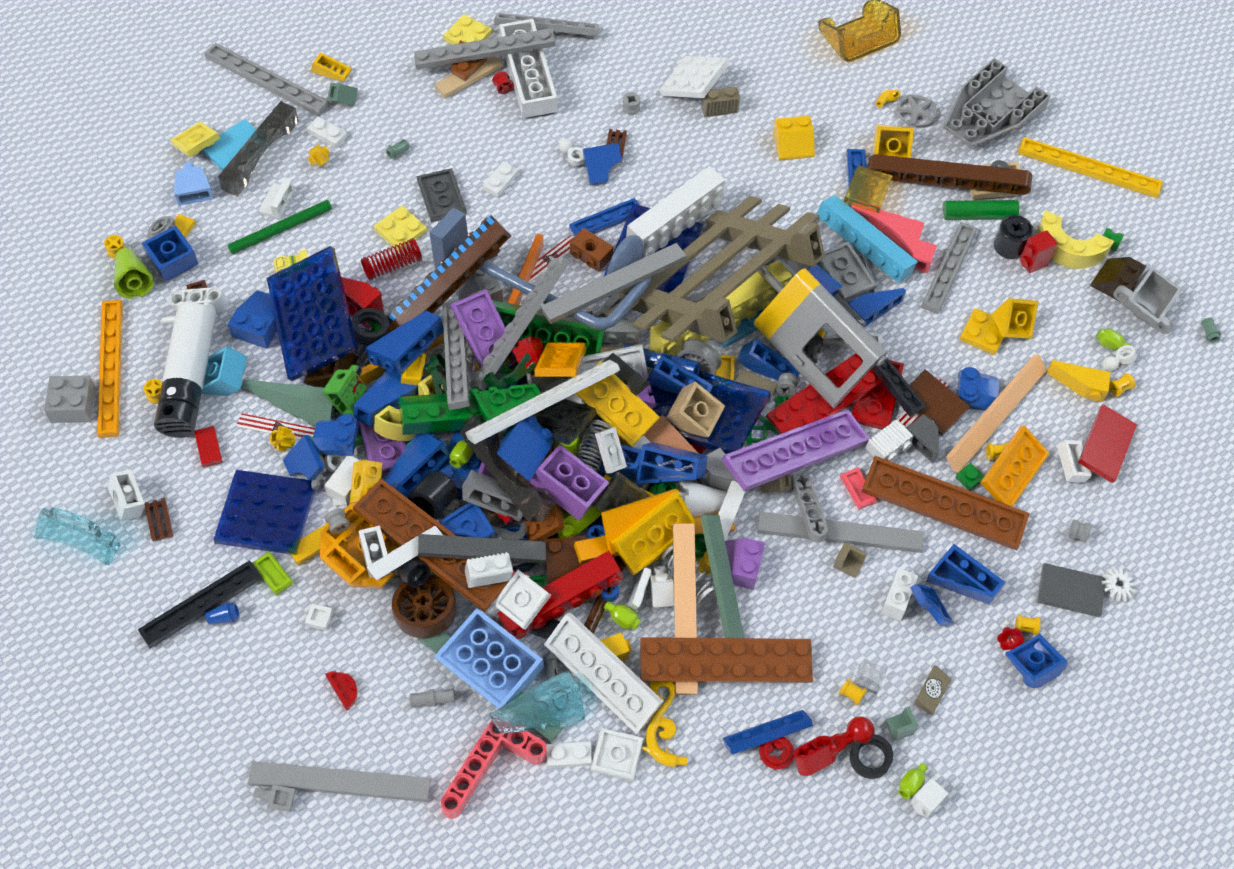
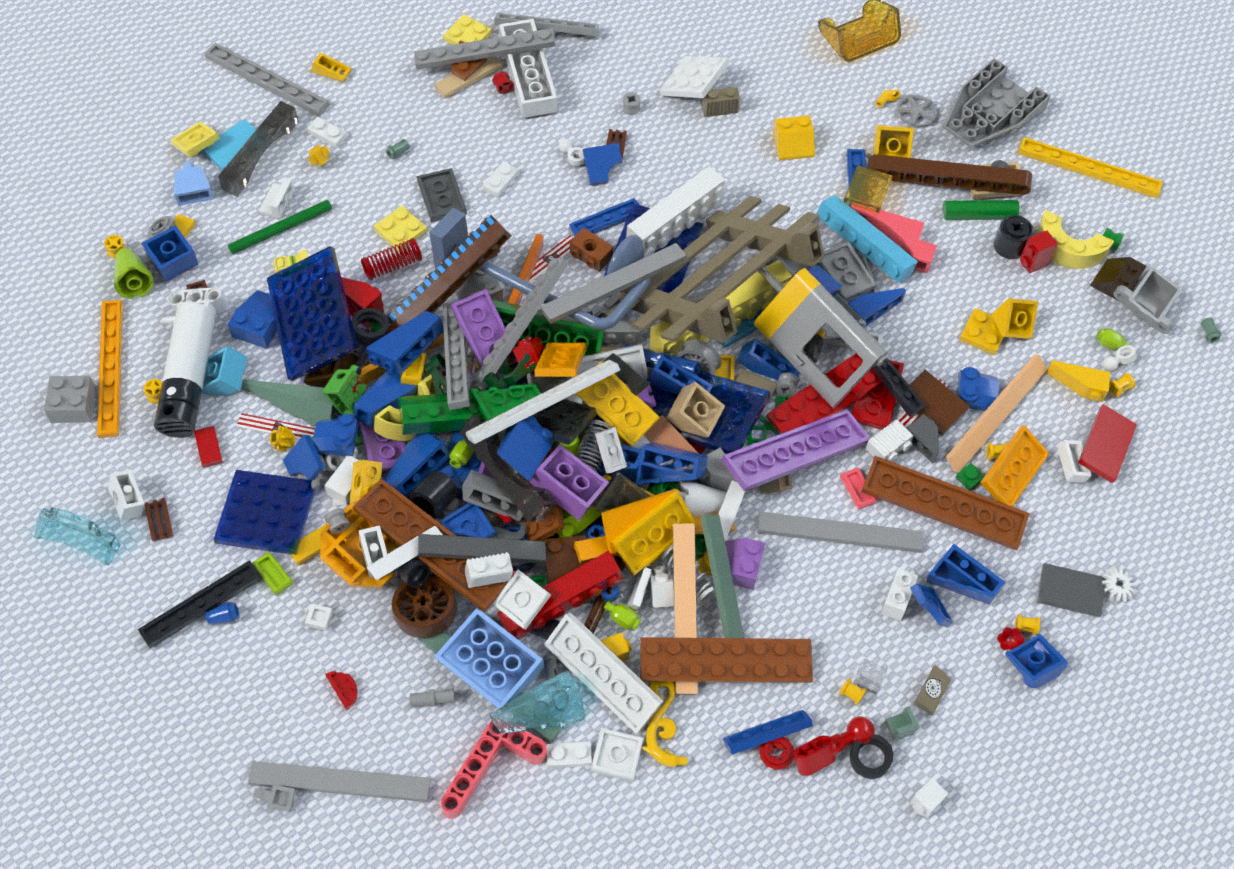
(342, 94): sand green panel -> none
(807, 507): light grey beam -> none
(850, 560): dark tan panel -> none
(912, 781): lime plant -> none
(949, 268): light grey tile -> none
(1079, 531): light grey wheel -> none

